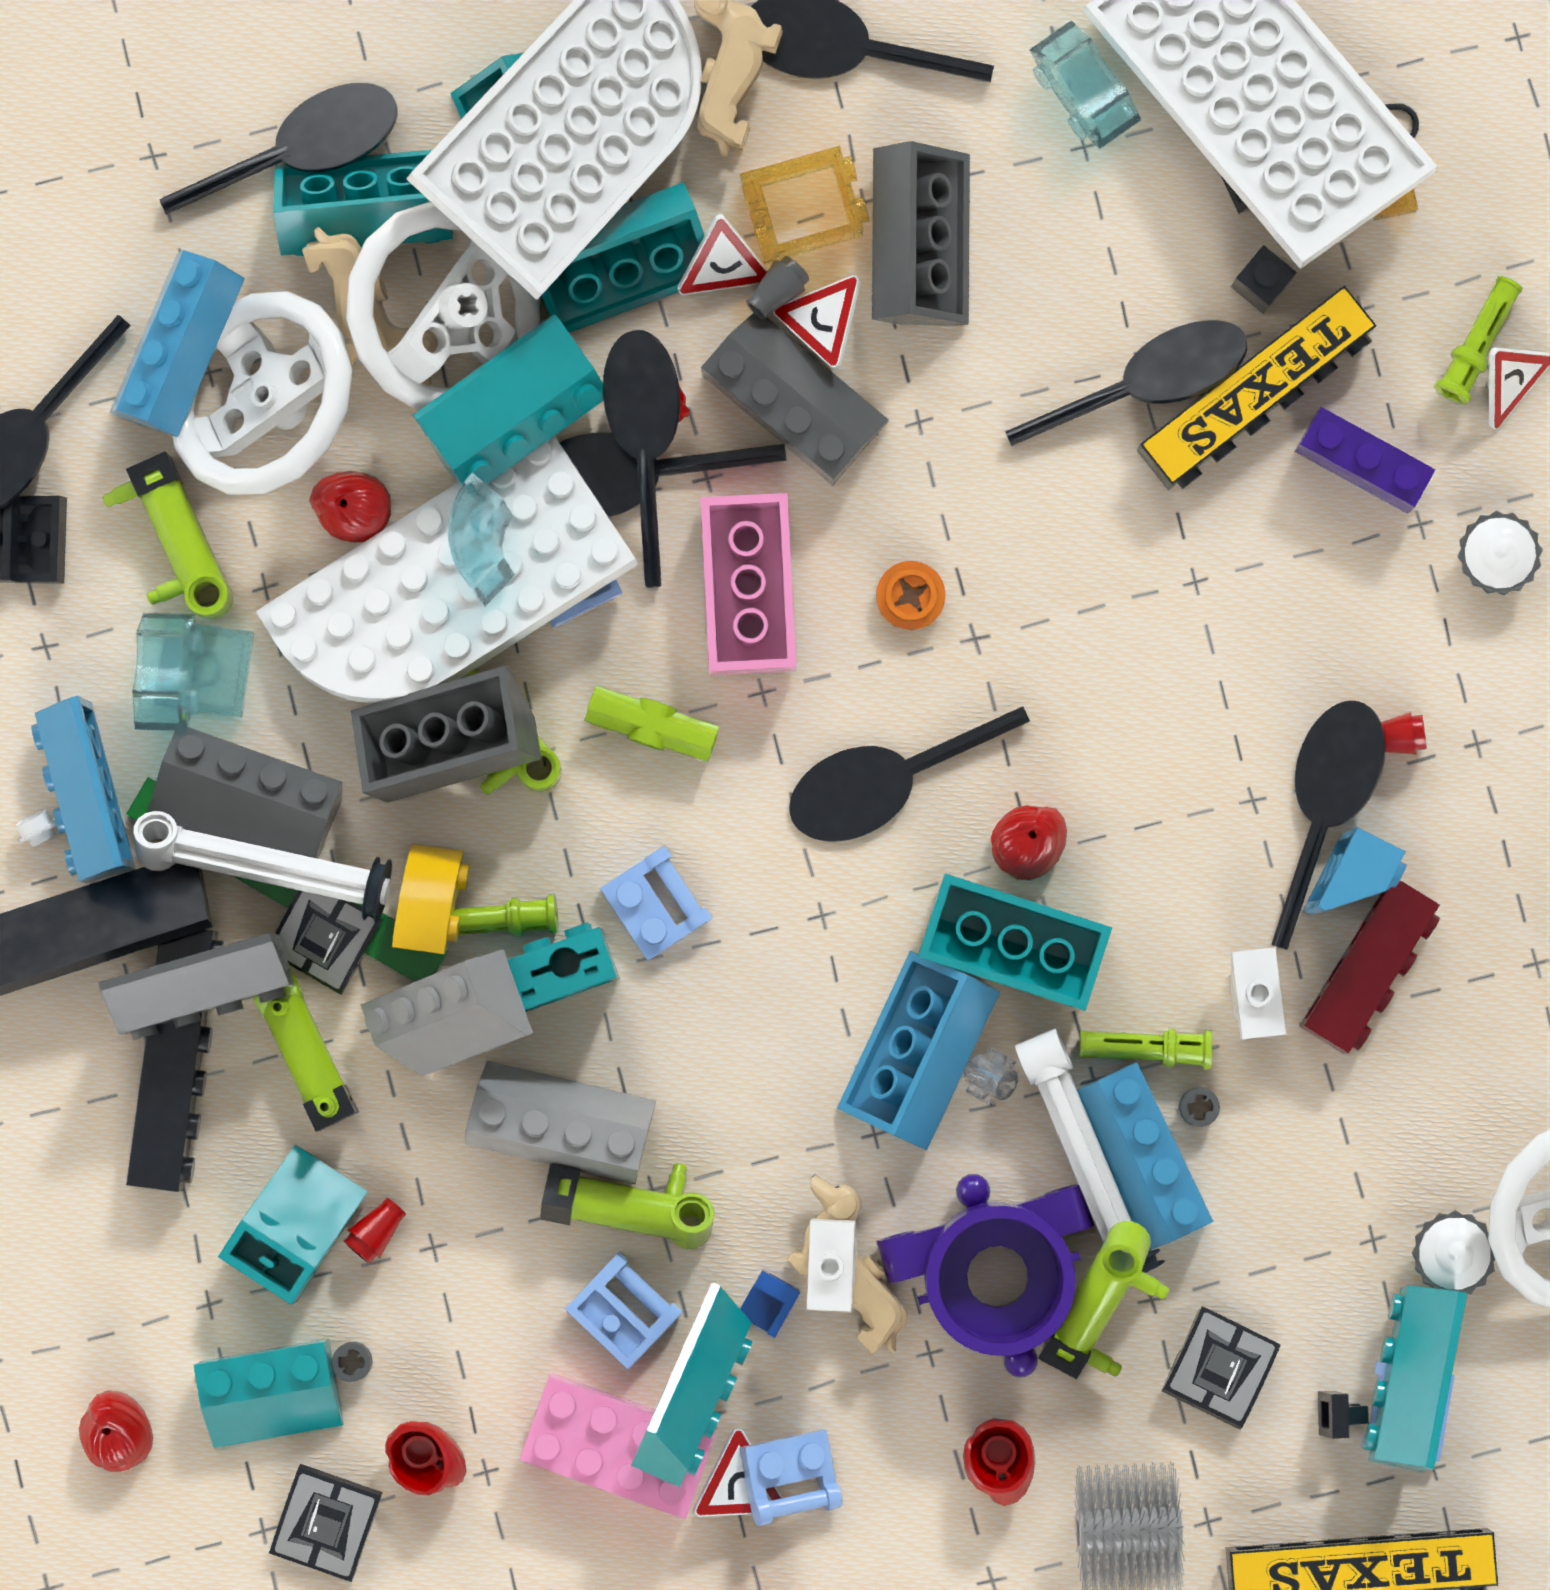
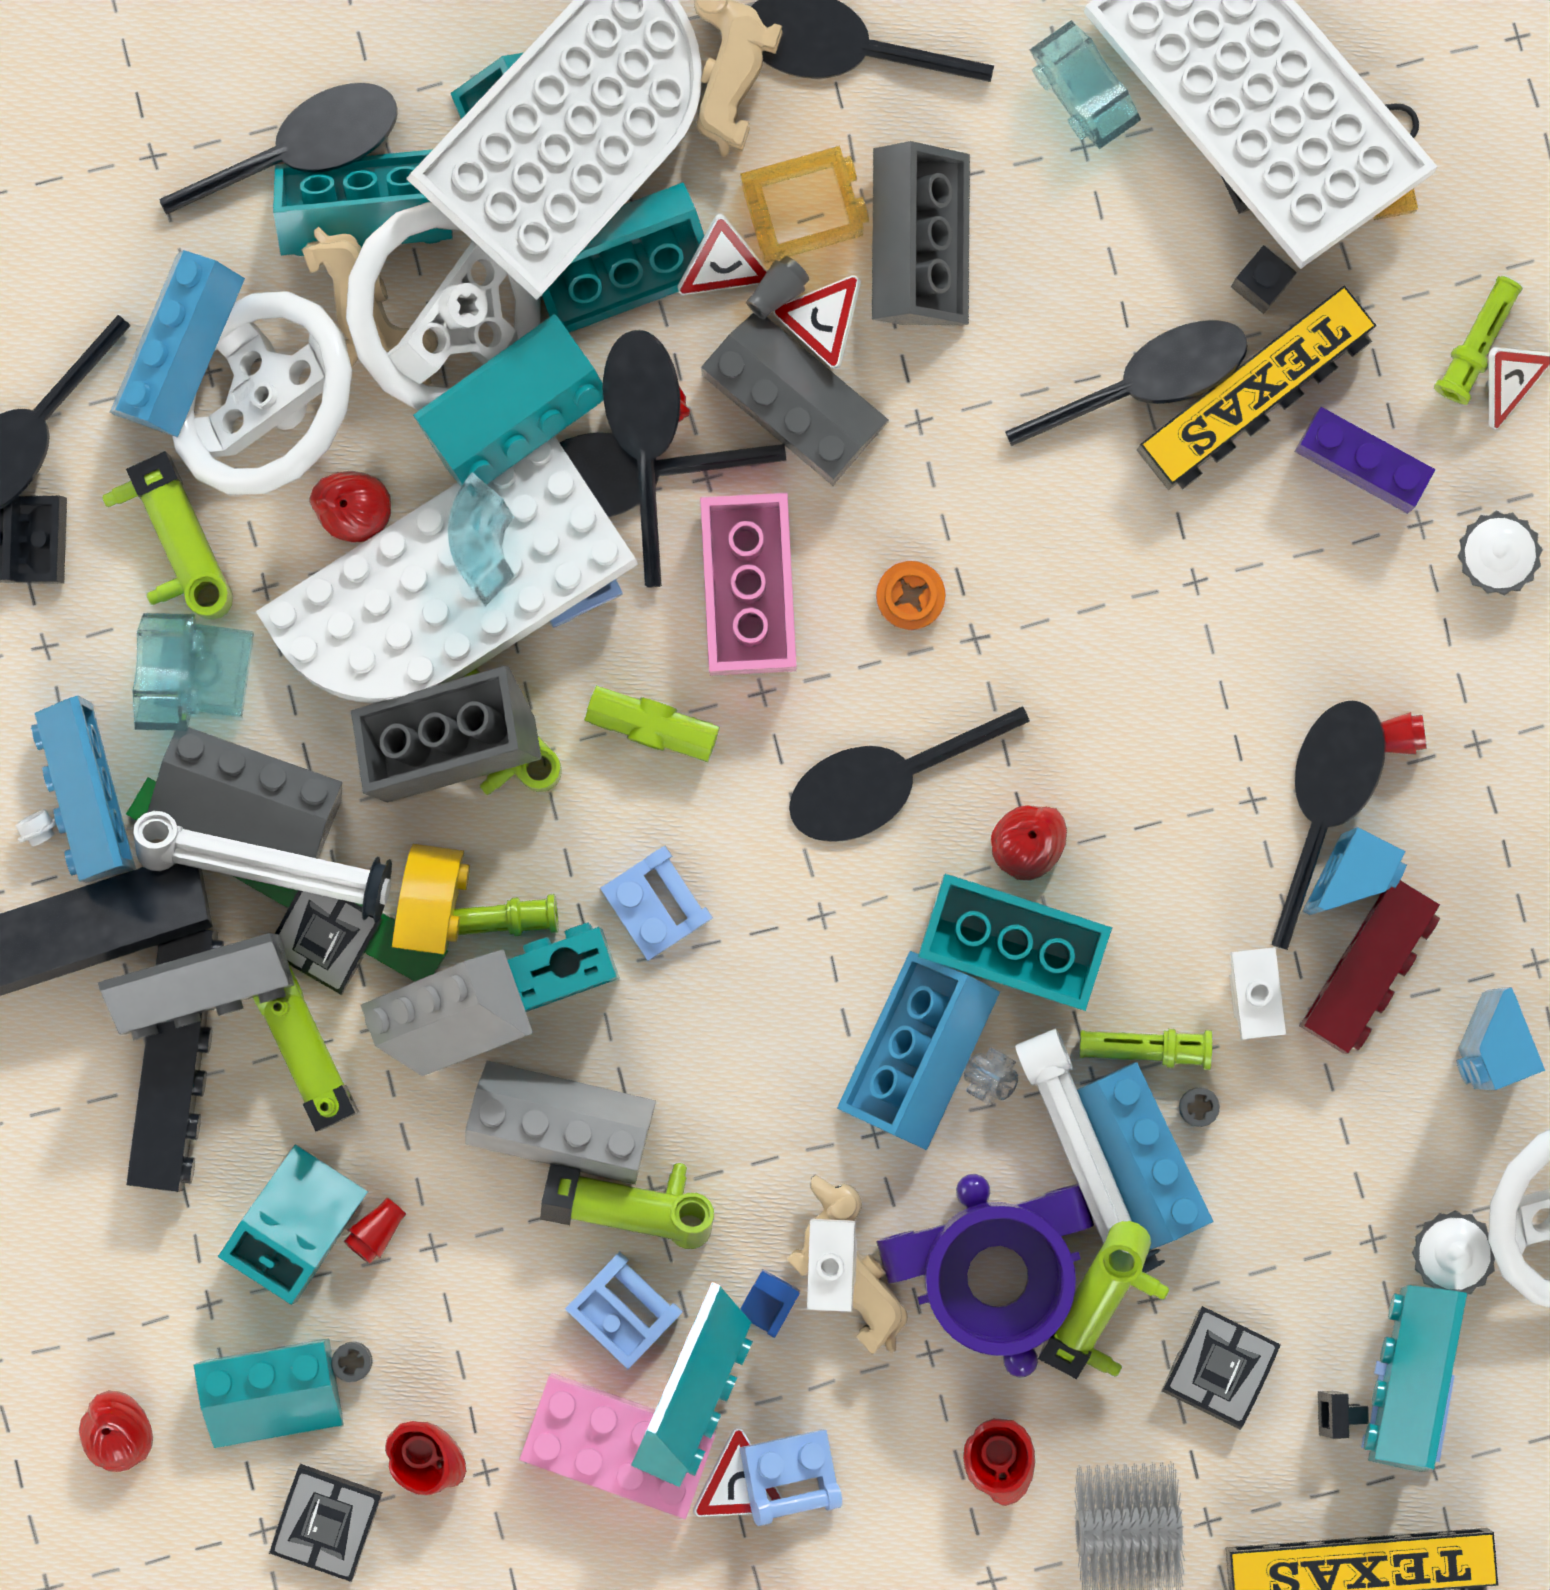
(1497, 1043): none -> dark azure slope

